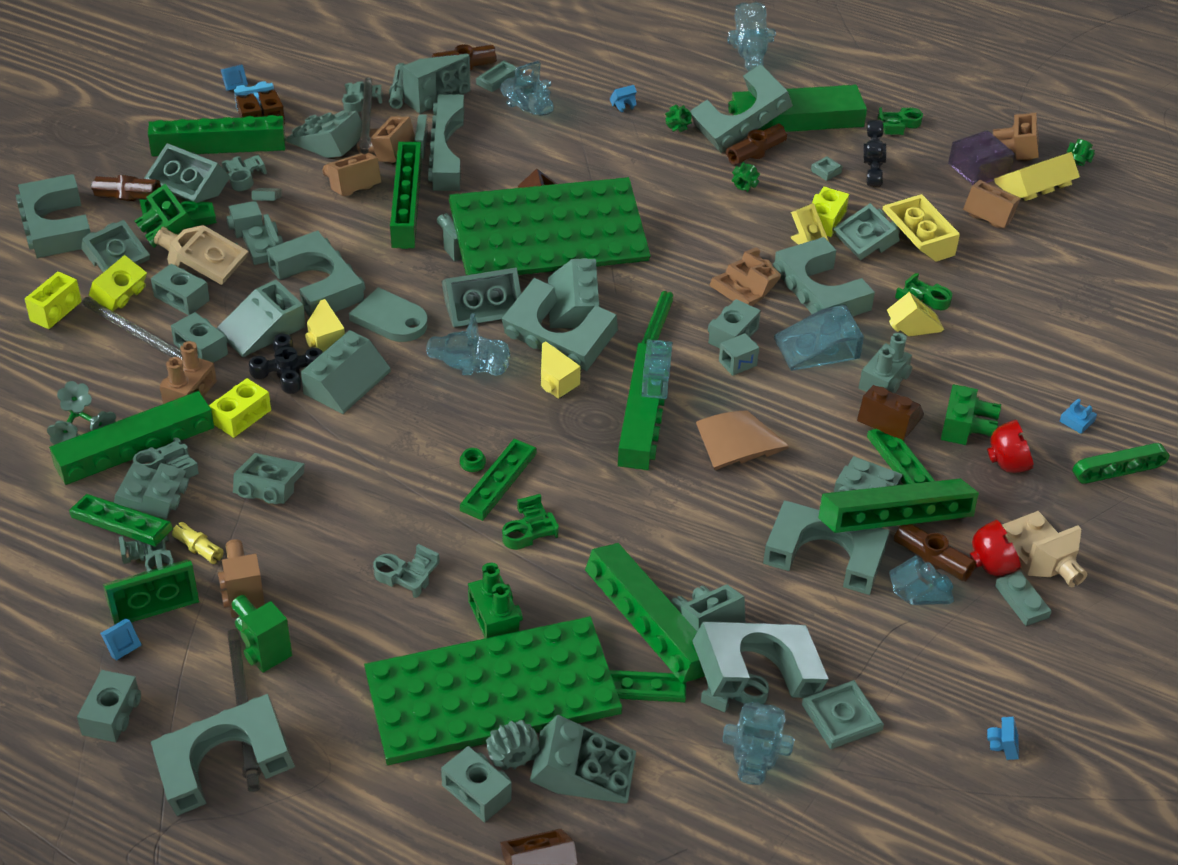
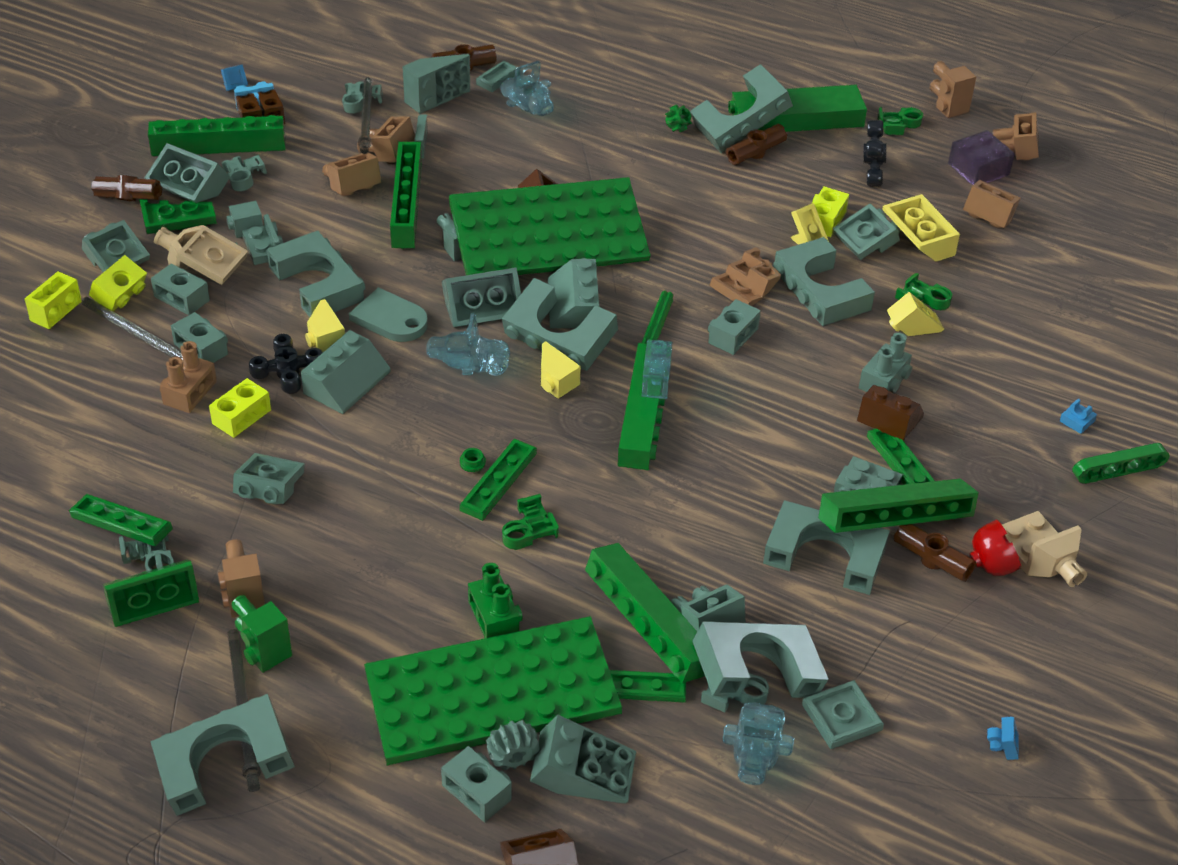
(47, 235): sand green arch -> none
(74, 399): sand green plant -> none
(109, 706): sand green brick -> none
(121, 639): dark azure tile -> none
(125, 438): green brick -> none
(152, 490): sand green plate -> none
(167, 210): green brick -> none
(171, 454): sand green piece -> none
(197, 543): light yellow pin -> none
(263, 316): sand green slope -> none
(266, 194): sand green tile -> none
(328, 134): sand green slope -> none
(397, 88): sand green pin -> none
(414, 575): sand green piece -> none
(443, 164): sand green arch -> none
(622, 96): dark azure tile -> none
(737, 438): medium nougat slope -> none
(738, 354): sand green brick -> none
(745, 177): green gear -> none
(751, 33): clear light blue piece -> none
(821, 339): clear light blue slope -> none
(826, 168): sand green tile -> none
(920, 583): clear light blue slope -> none
(953, 90): none -> medium nougat brick
(961, 414): green brick -> none
(1010, 448): red cylinder -> none
(1023, 598): sand green plate -> none
(1040, 177): light yellow slope -> none
(1081, 151): green gear -> none

